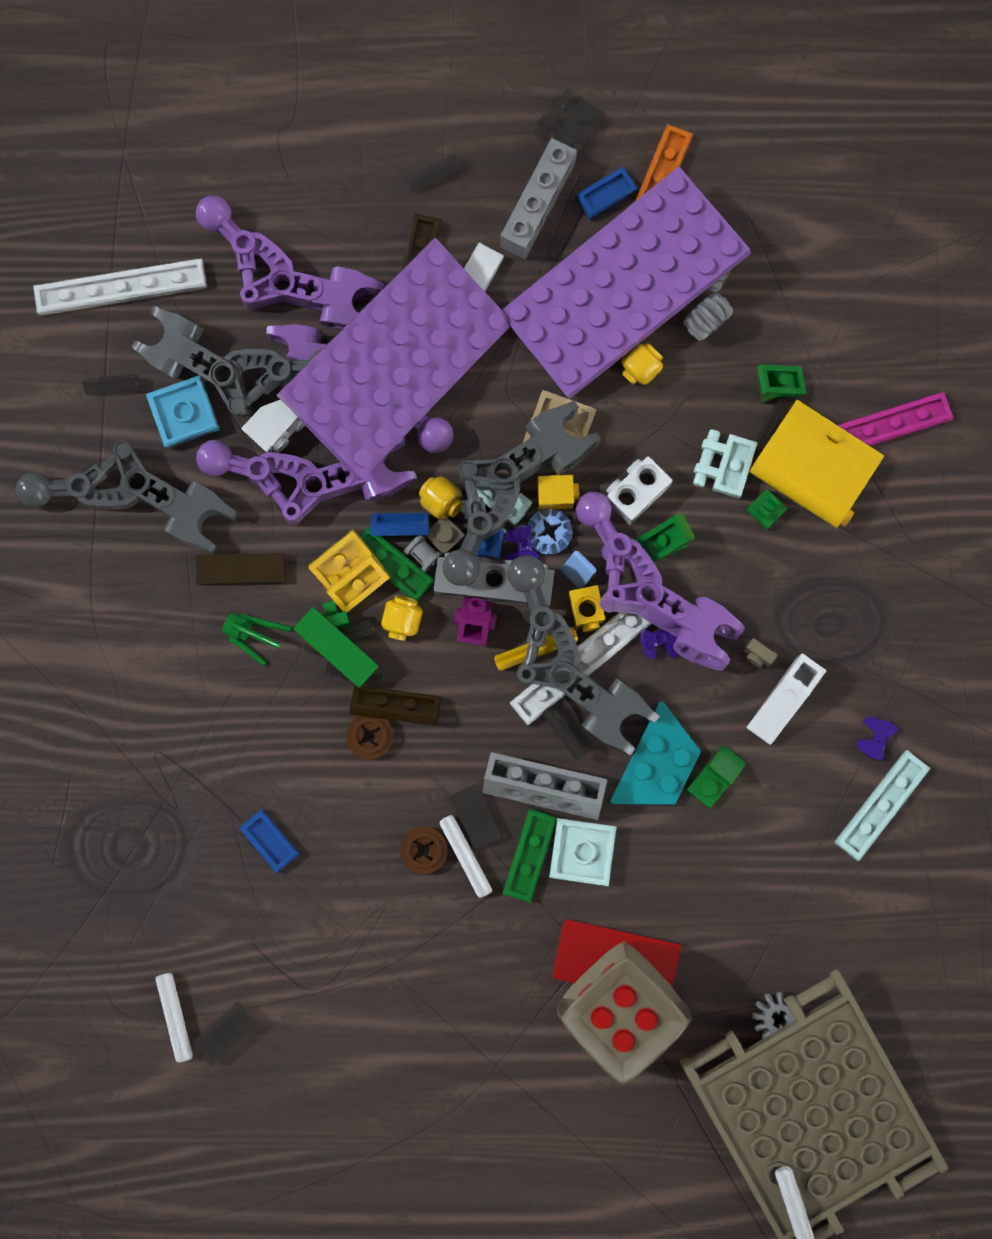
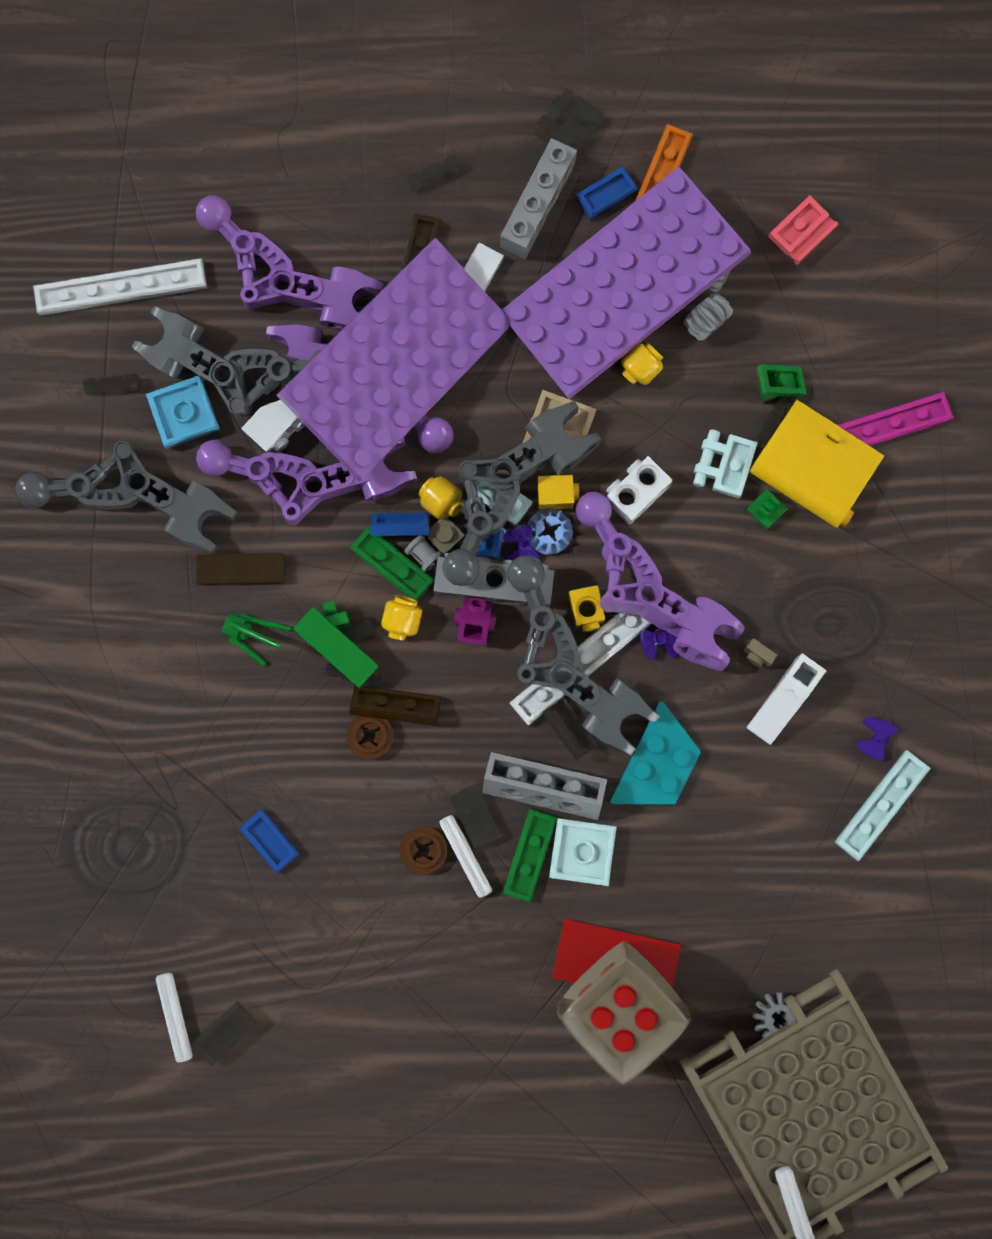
(349, 571): yellow slope -> none
(517, 655): yellow axle -> none
(578, 570): light blue slope -> none
(667, 538): green slope -> none
(716, 776): green slope -> none
(803, 230): none -> coral plate

